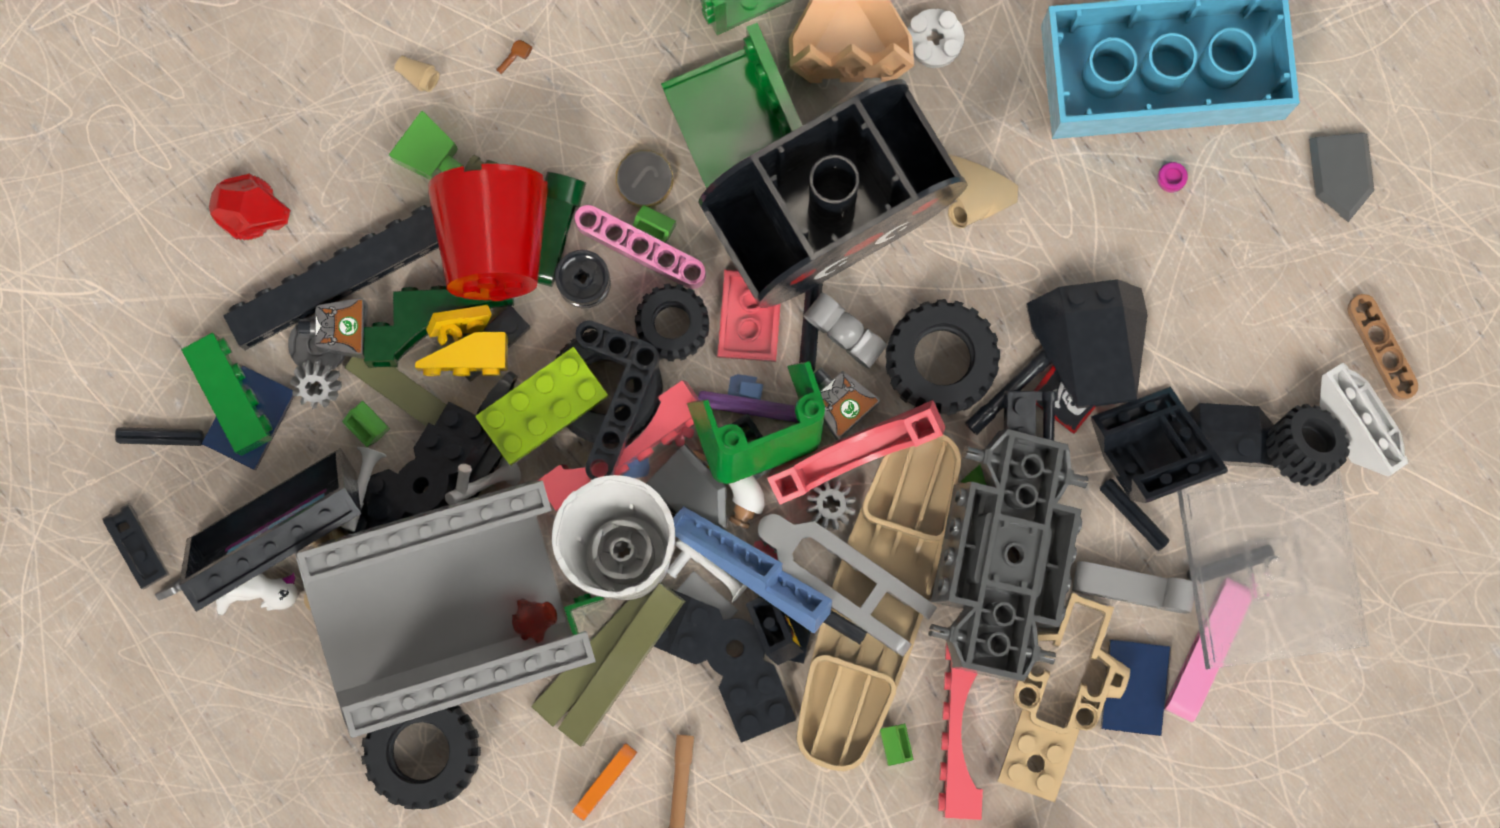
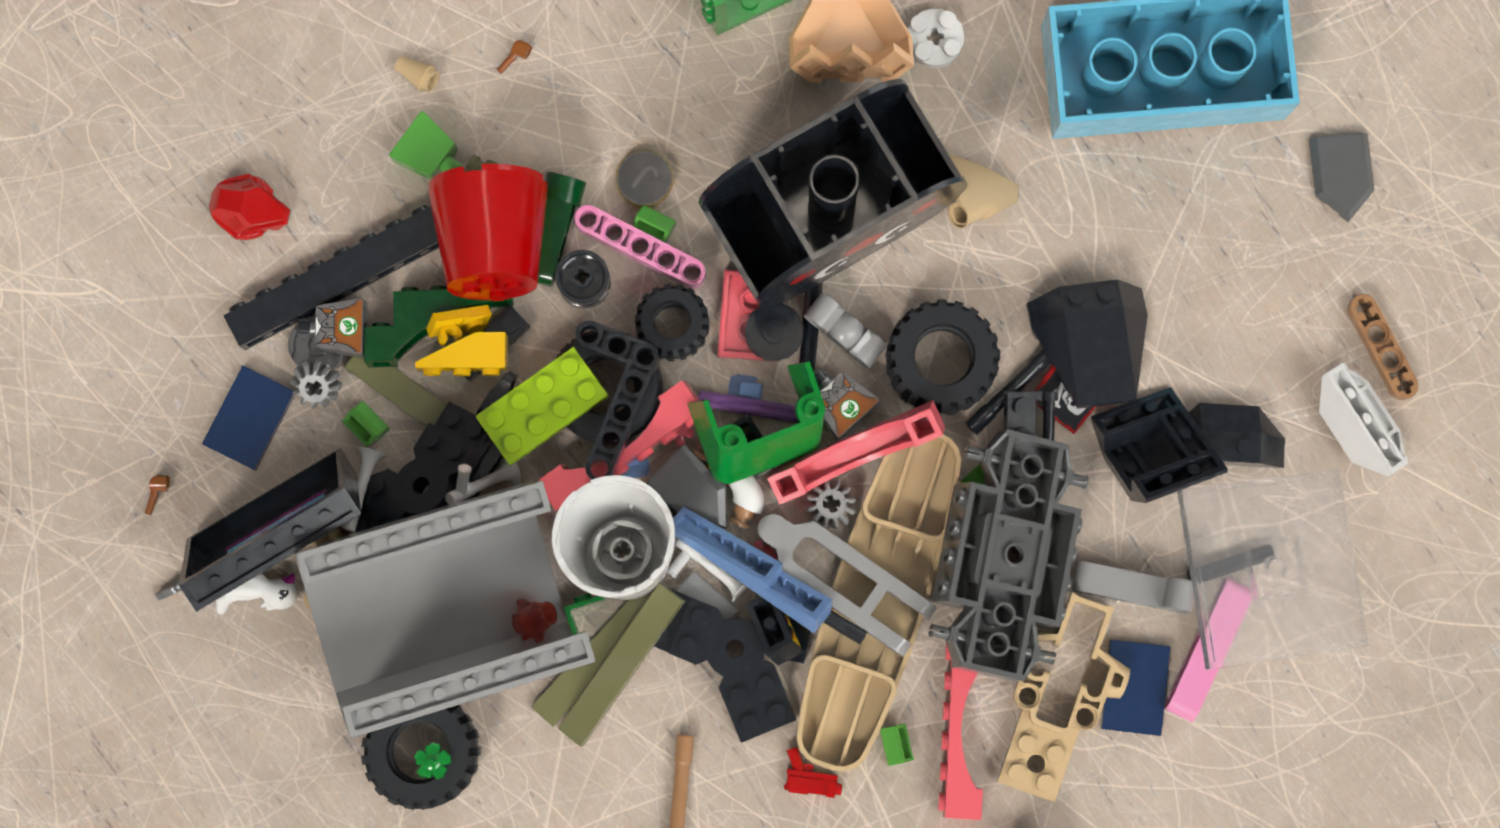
(136, 547): black plate -> none
(156, 484): none -> dark orange hand
(159, 436): black axle -> none
(227, 394): green brick -> none
(432, 761): none -> green plant
(604, 782): orange beam -> none
(732, 107): green bracket -> none
(774, 332): none -> black tile
(804, 781): none -> red piece
(1134, 514): black axle -> none
(1172, 177): dark pink tile -> none
(1307, 445): black tyre -> none

